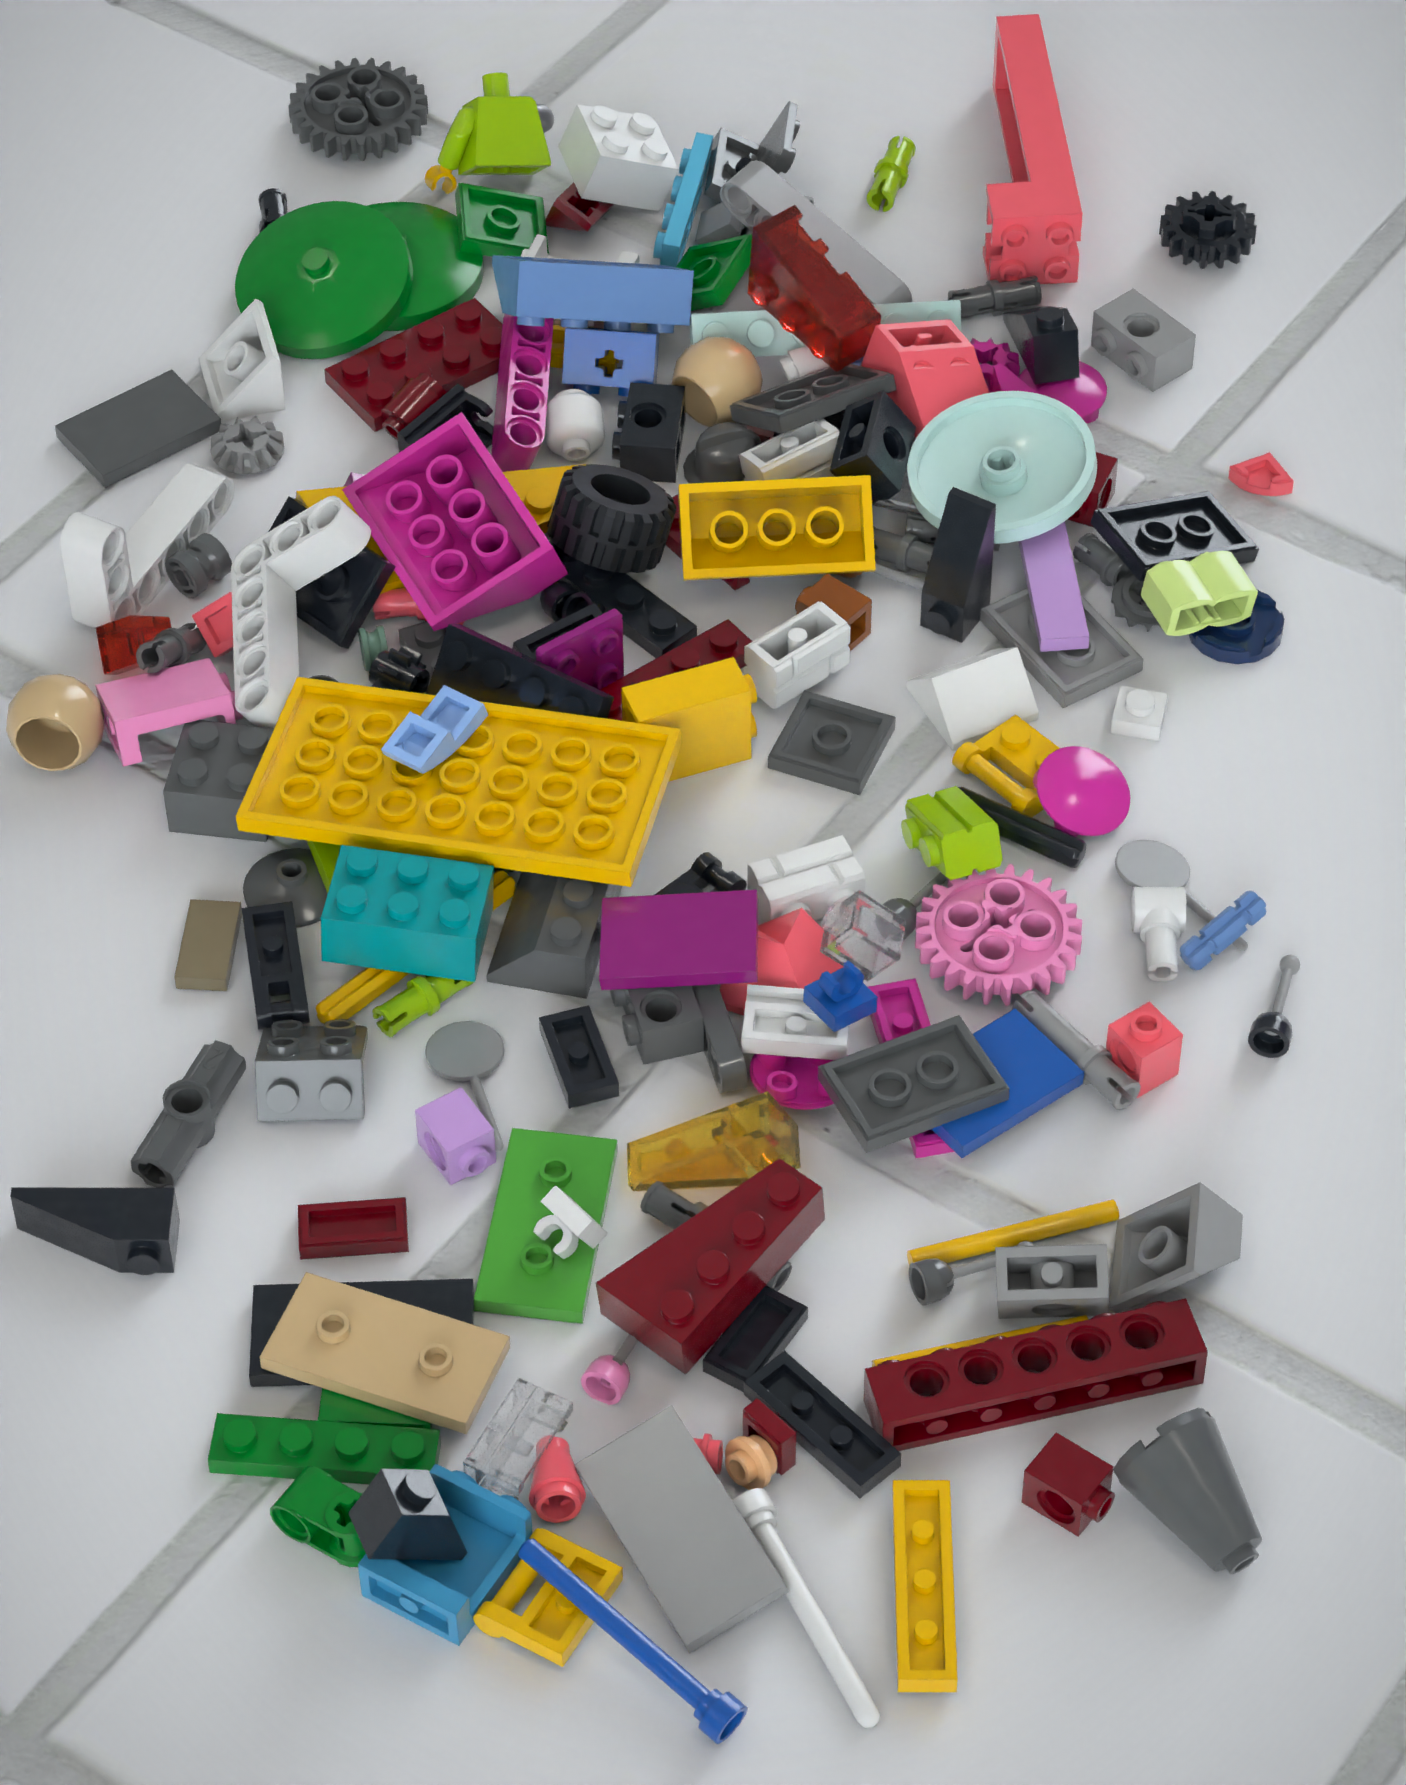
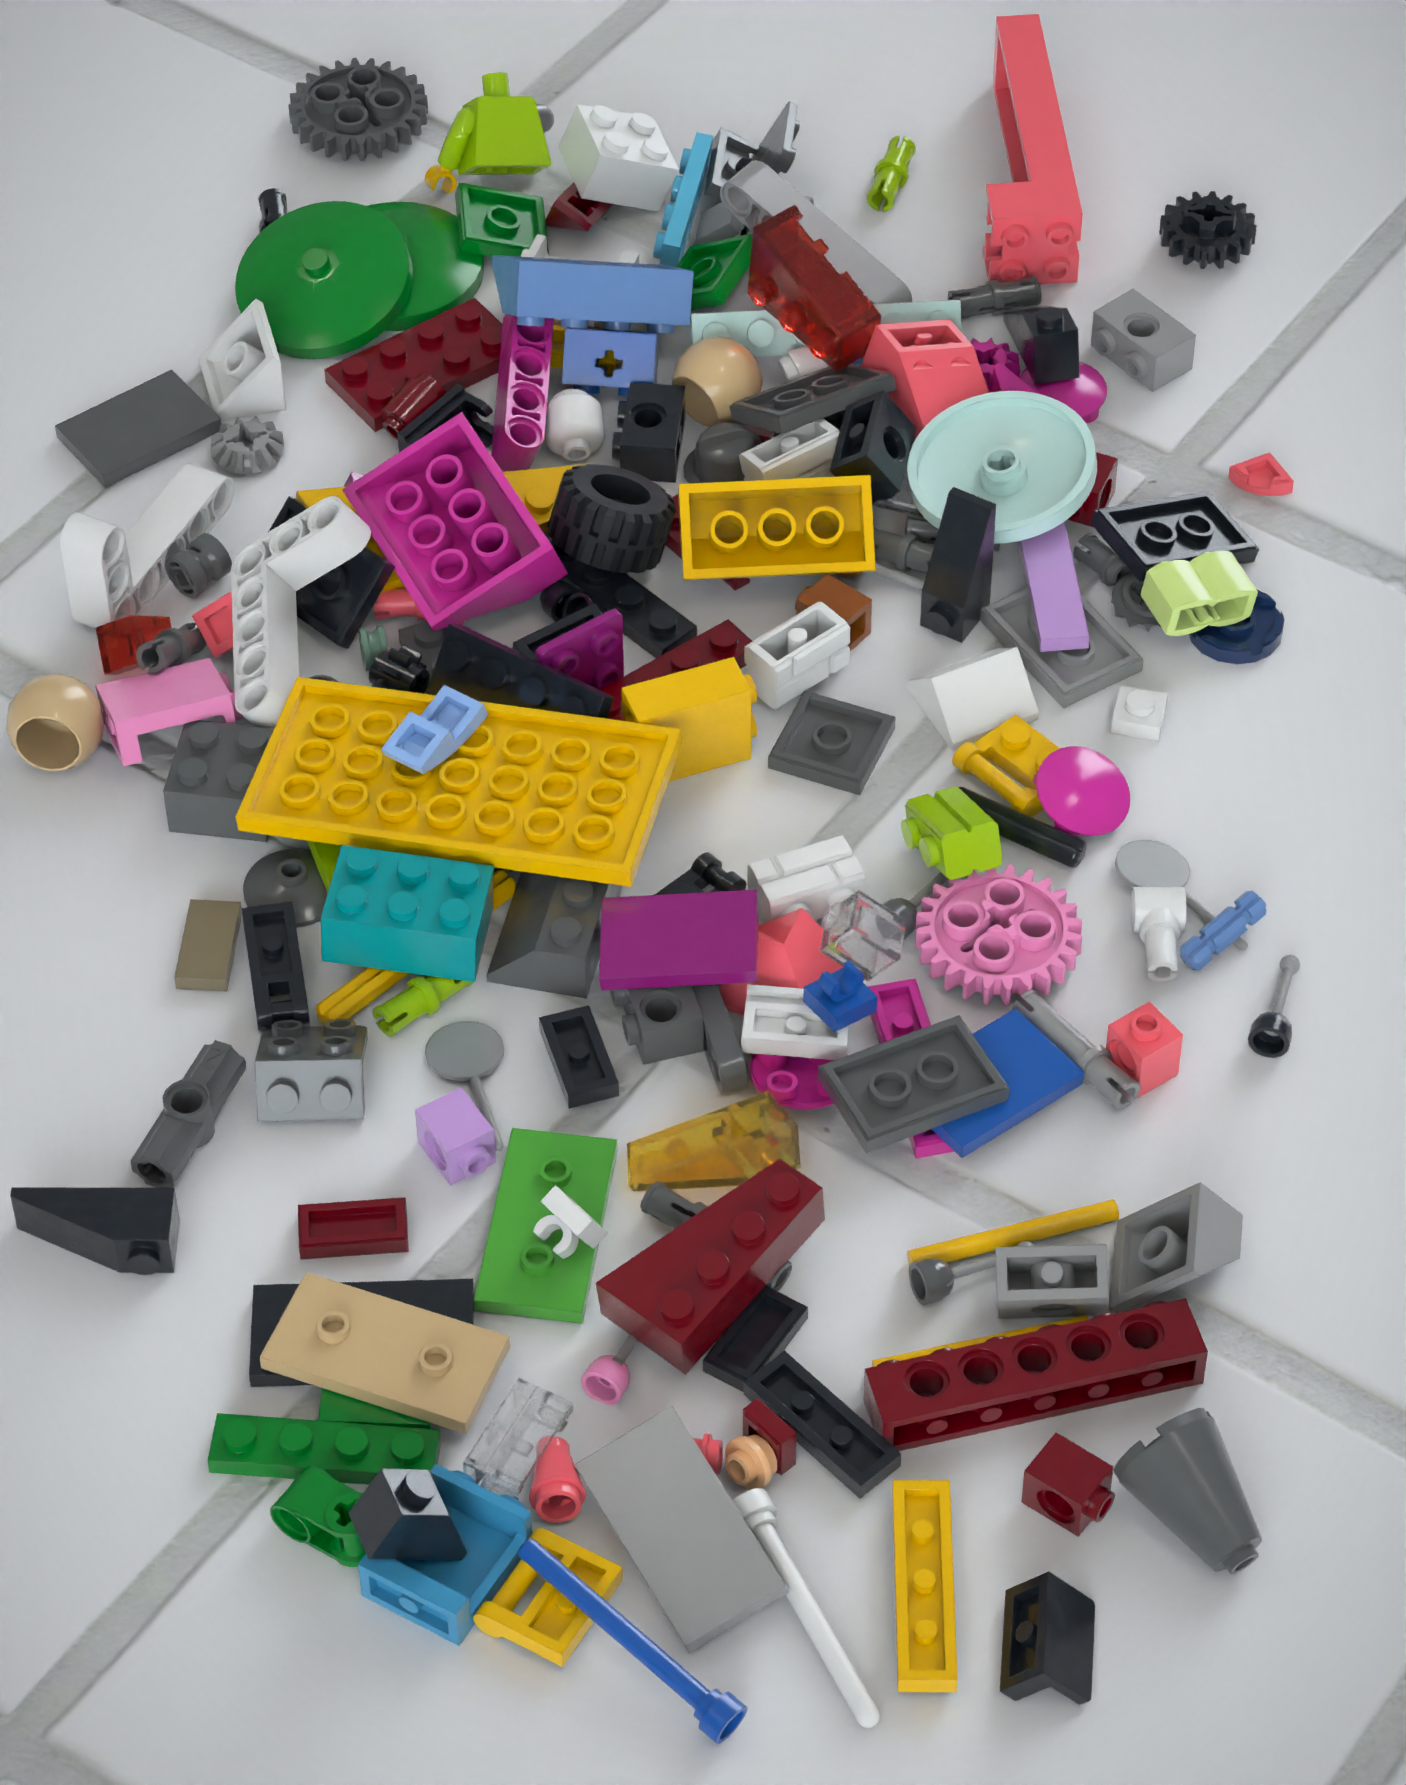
(1047, 1639): none -> black panel

